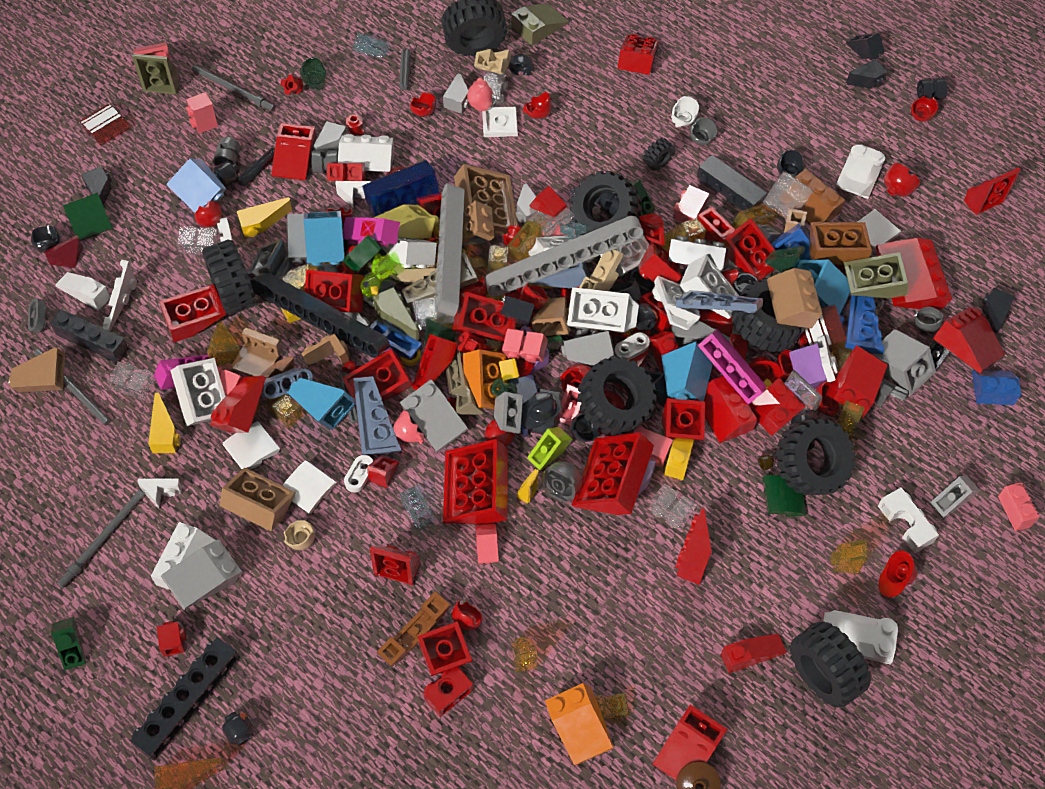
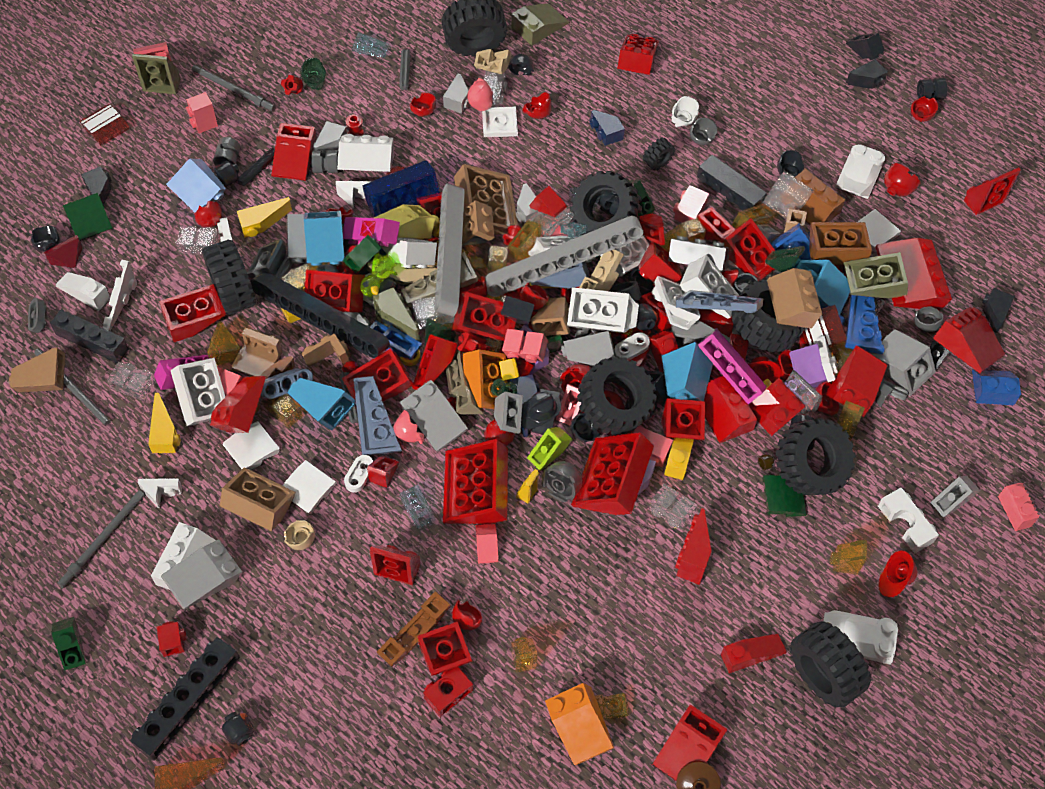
(345, 171): red slope -> none
(607, 127): none -> slope

